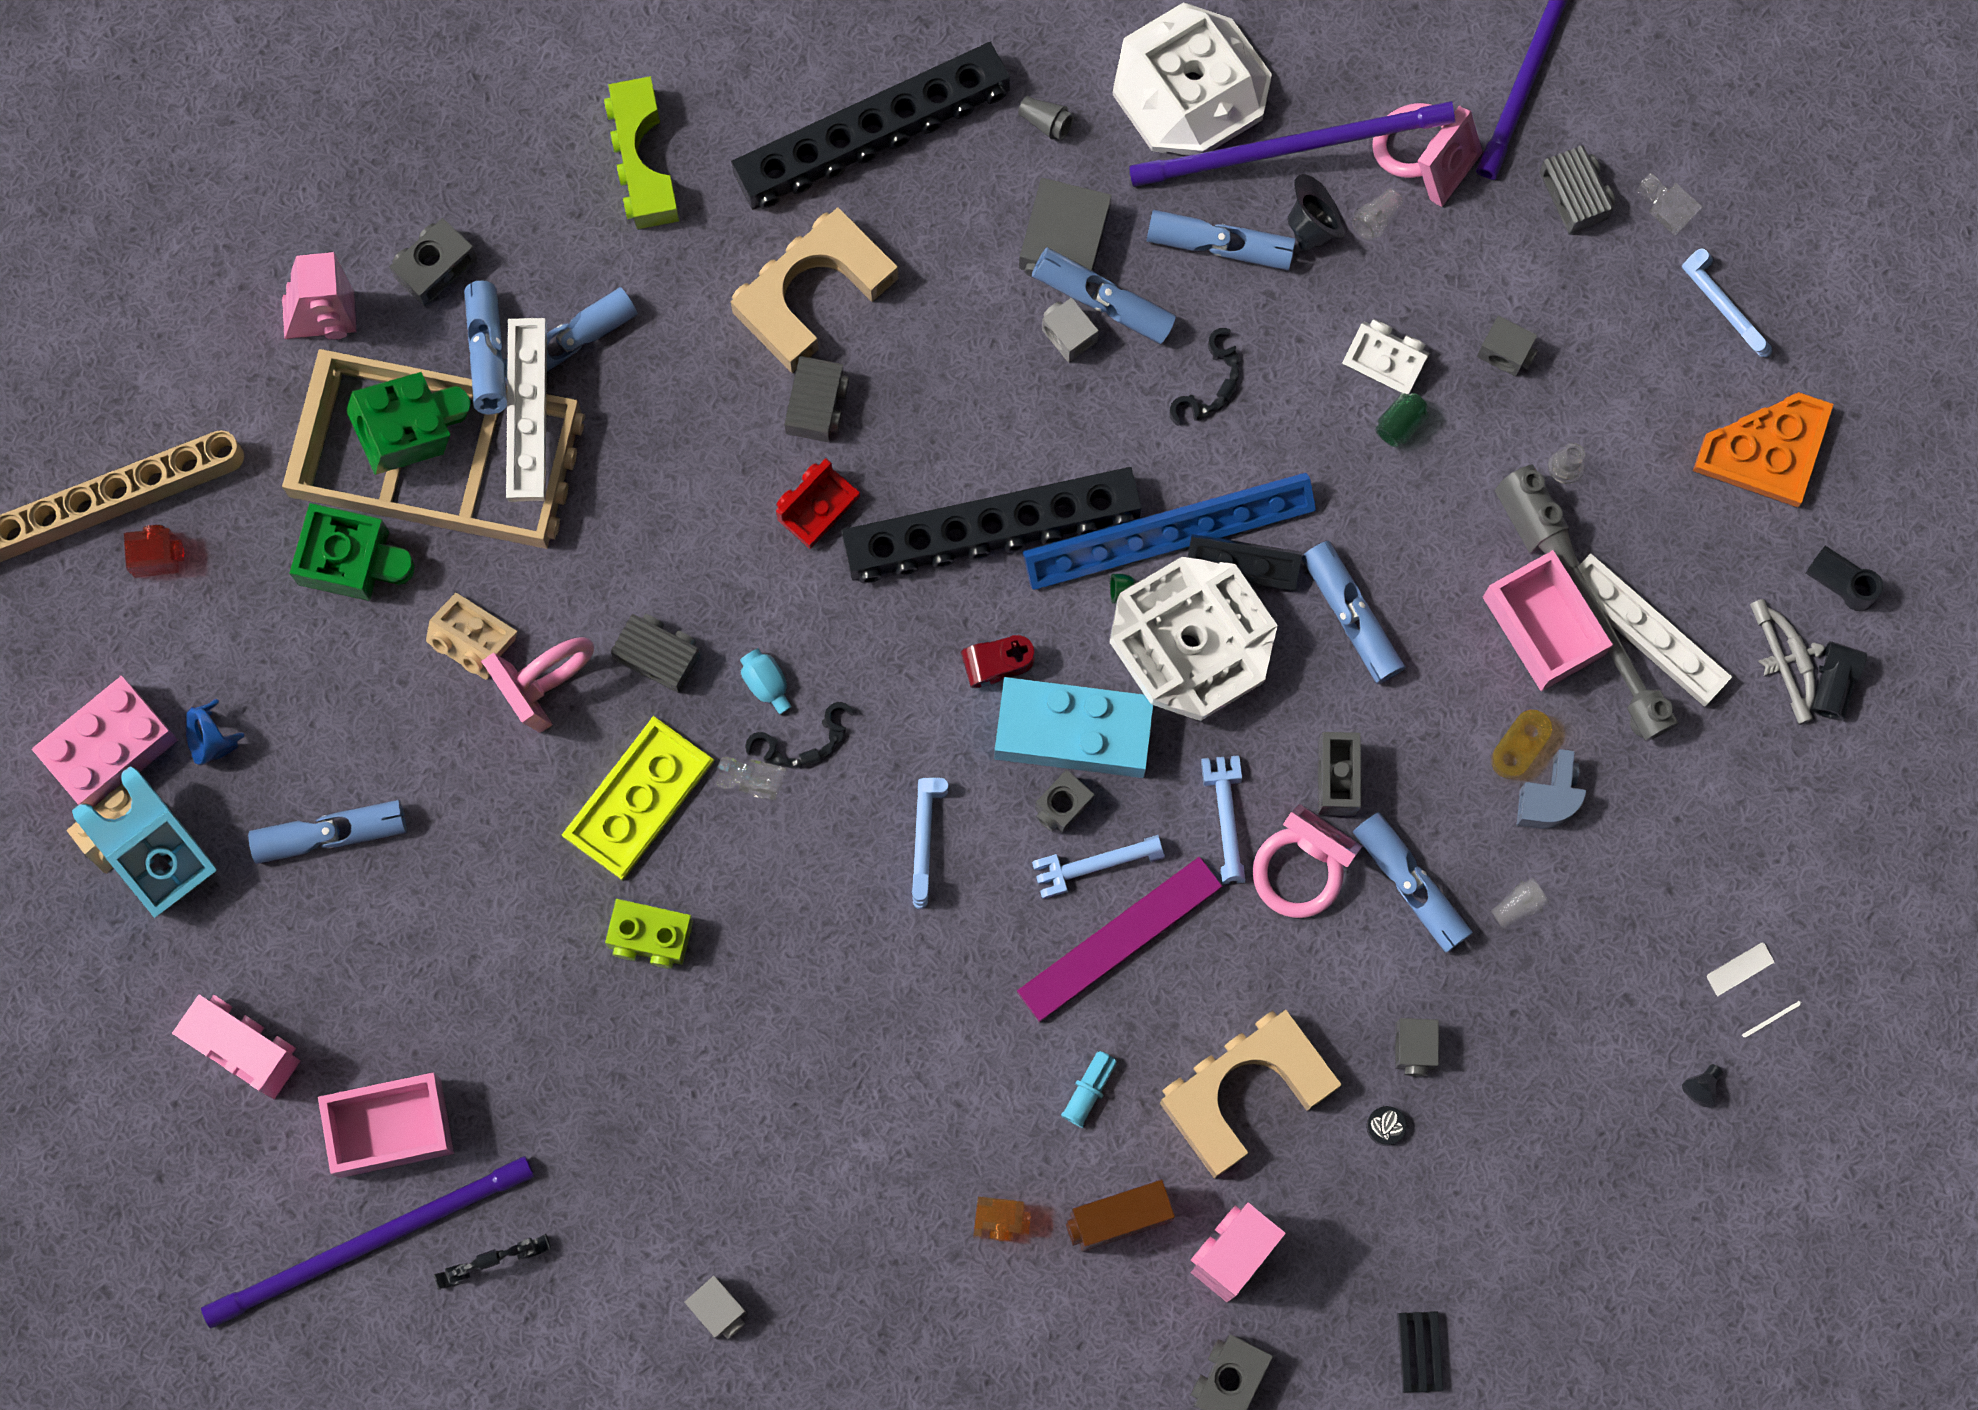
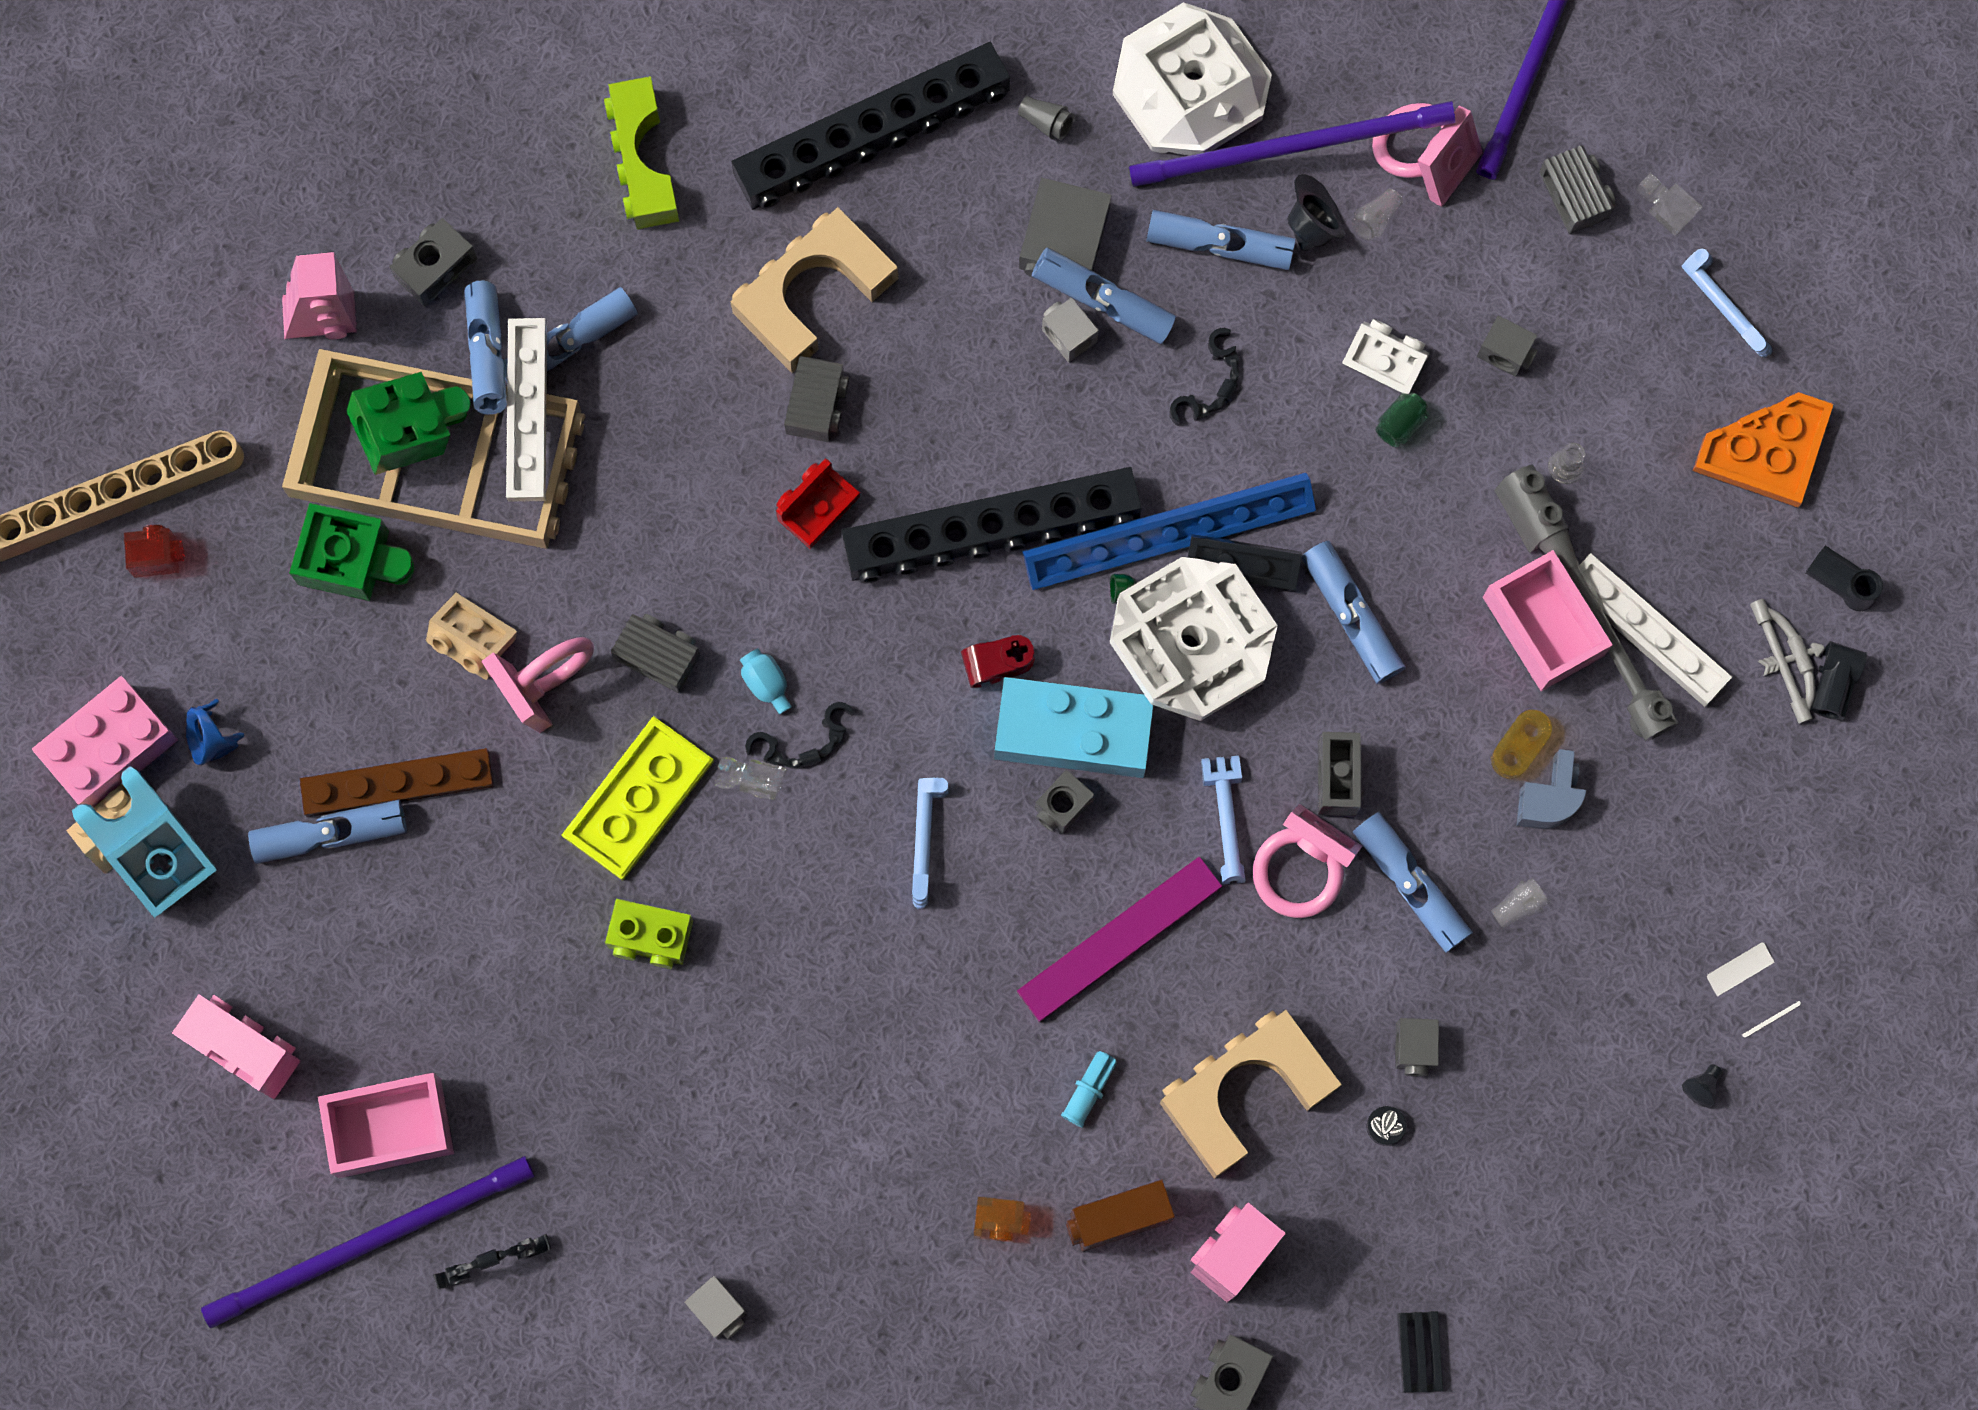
(396, 781): none -> reddish brown plate
(1058, 874): light blue hinge -> none

